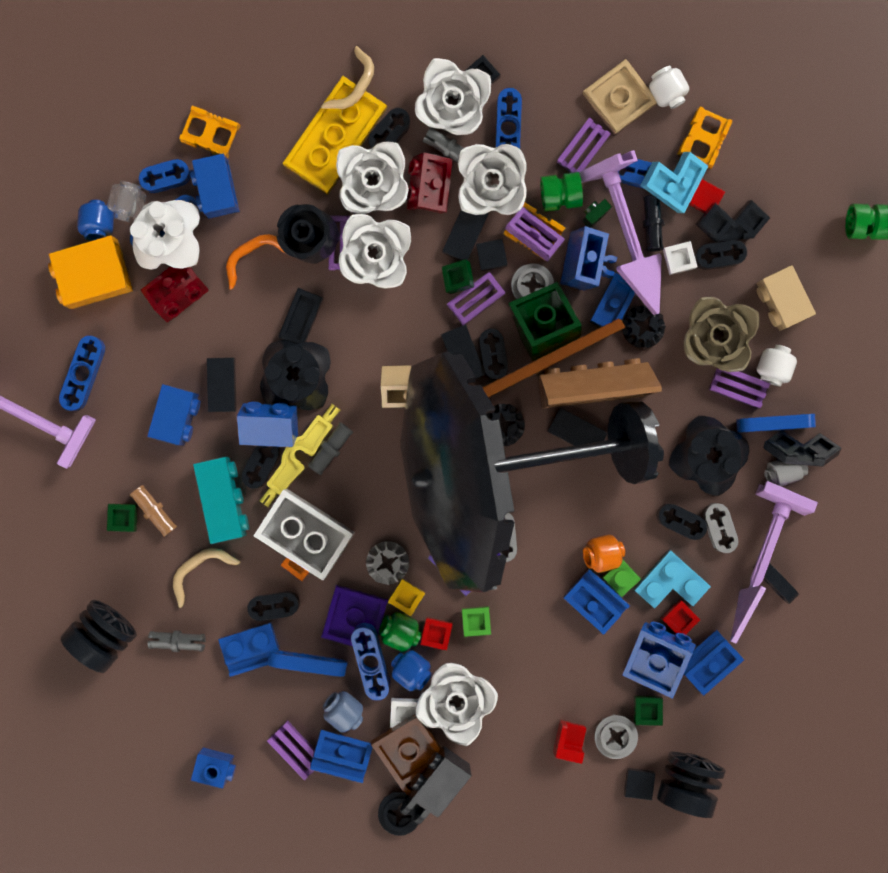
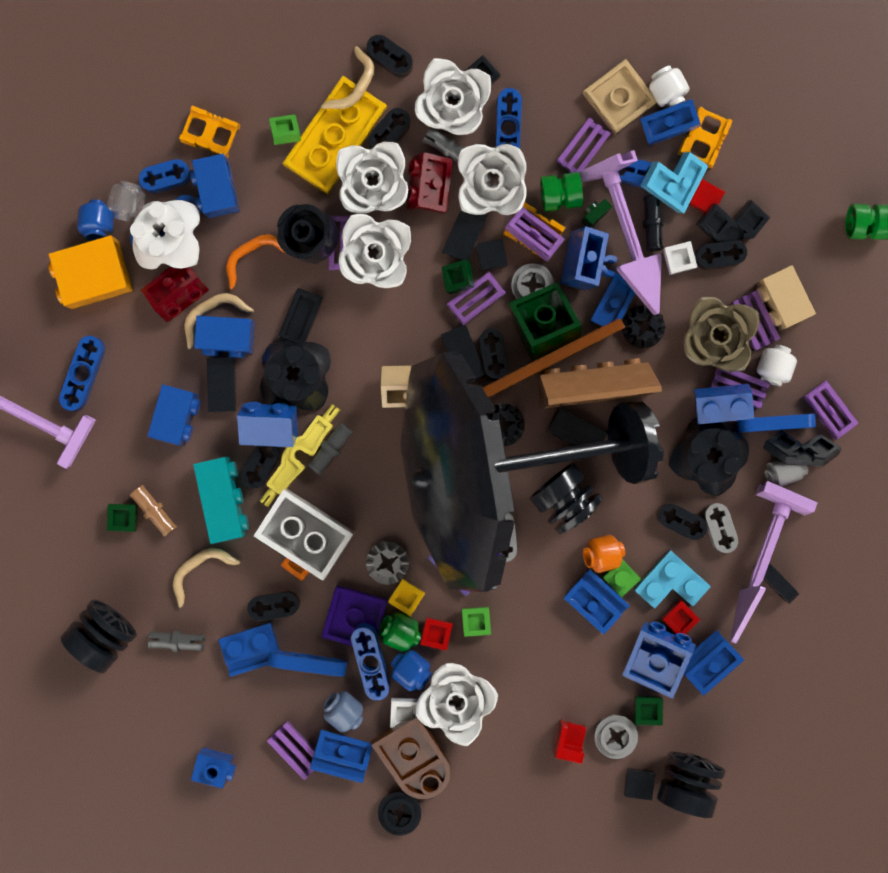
(208, 305): none -> tan animal
(224, 335): none -> blue brick
(284, 129): none -> bright green plate
(386, 61): none -> black beam
(437, 784): black hinge -> none
(566, 499): none -> black wheel
(670, 122): none -> blue plate
(724, 403): none -> blue brick
(765, 318): none -> medium lavender tile
(823, 417): none -> medium lavender tile

